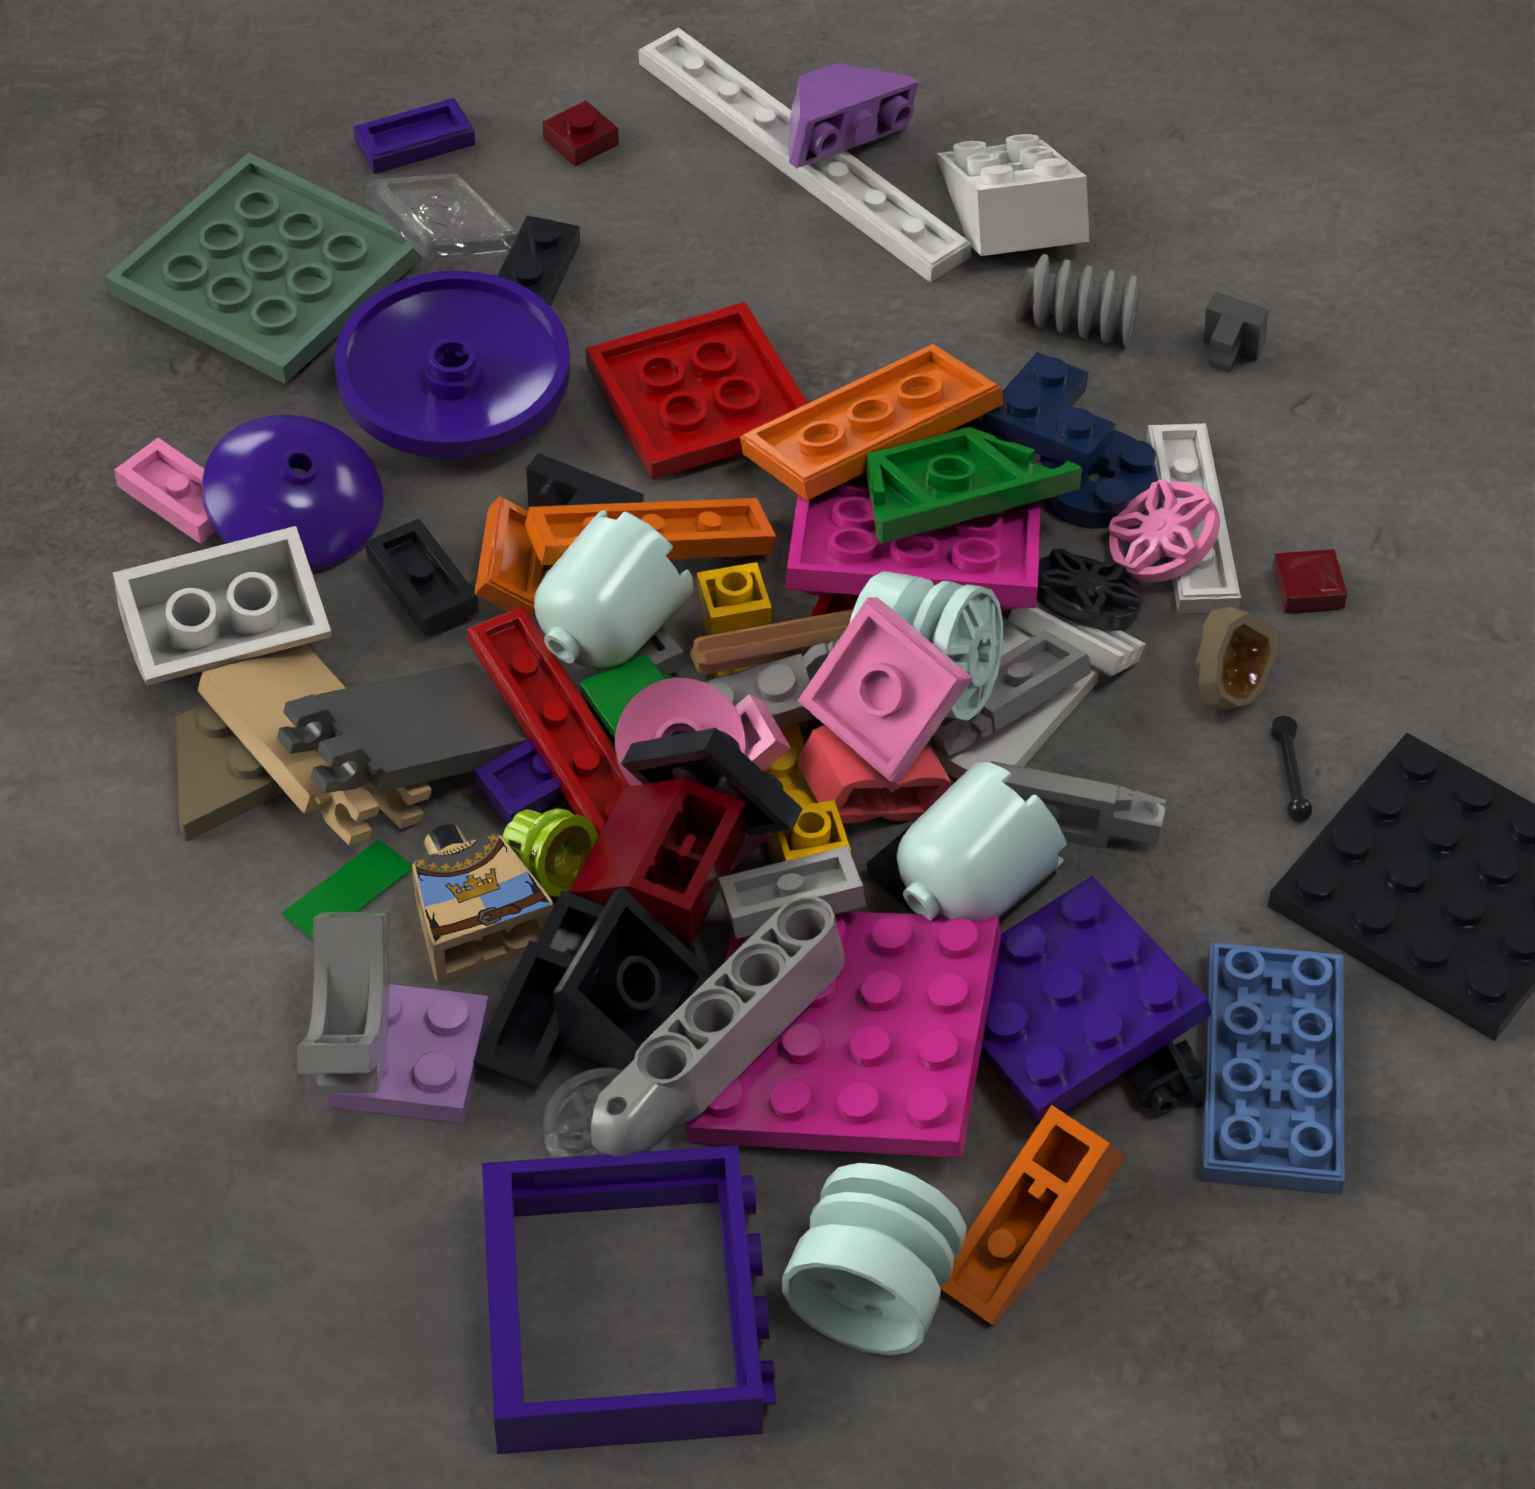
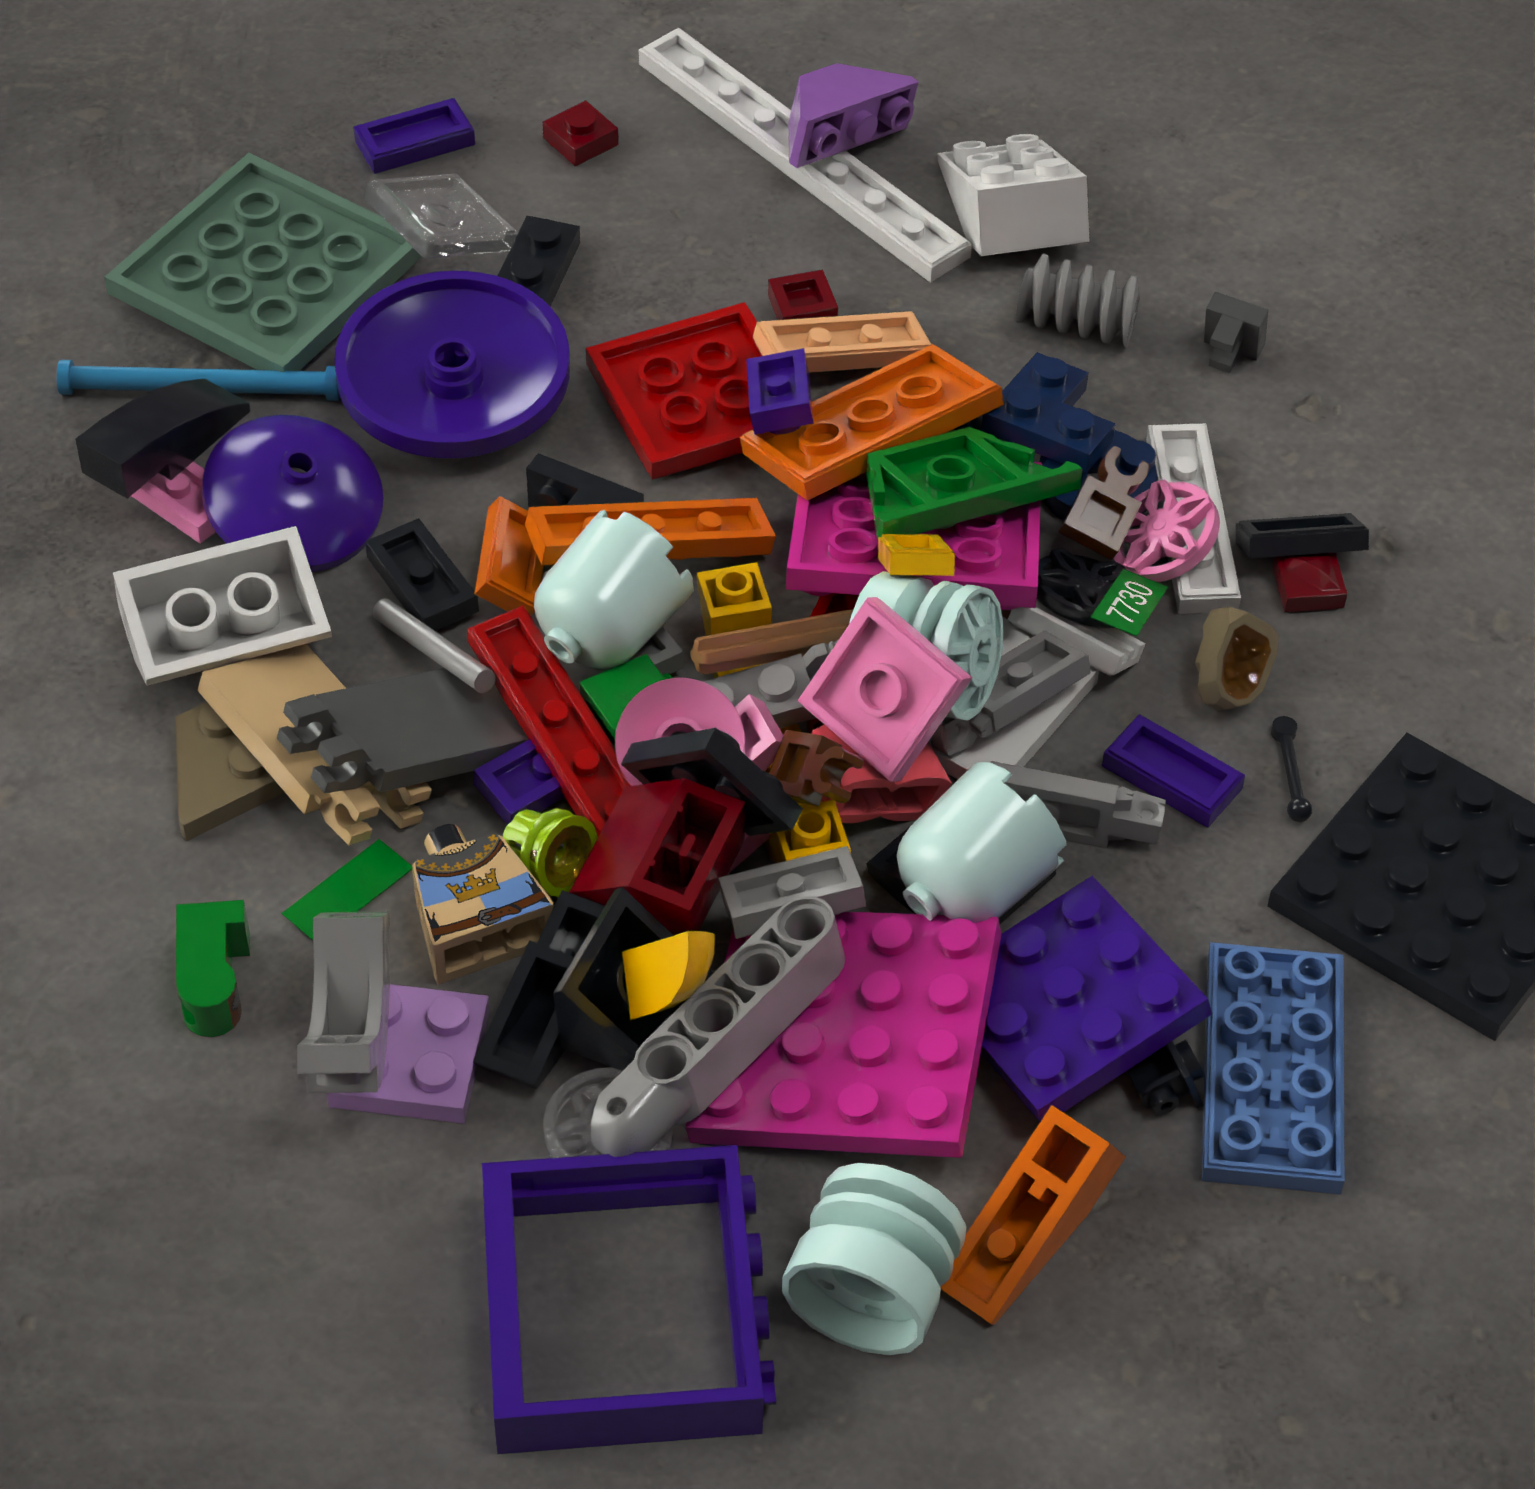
(157, 434): none -> black slope
(206, 983): none -> green leg
(233, 380): none -> dark azure bar
(434, 645): none -> light grey bar
(666, 971): none -> yellow brick
(779, 392): none -> dark purple plate
(802, 296): none -> dark red plate
(812, 767): none -> reddish brown plate
(844, 340): none -> light nougat tile
(916, 555): none -> yellow tile
(1103, 508): none -> plate
(1129, 602): none -> green sticker
(1173, 770): none -> dark purple tile
(1301, 535): none -> black tile

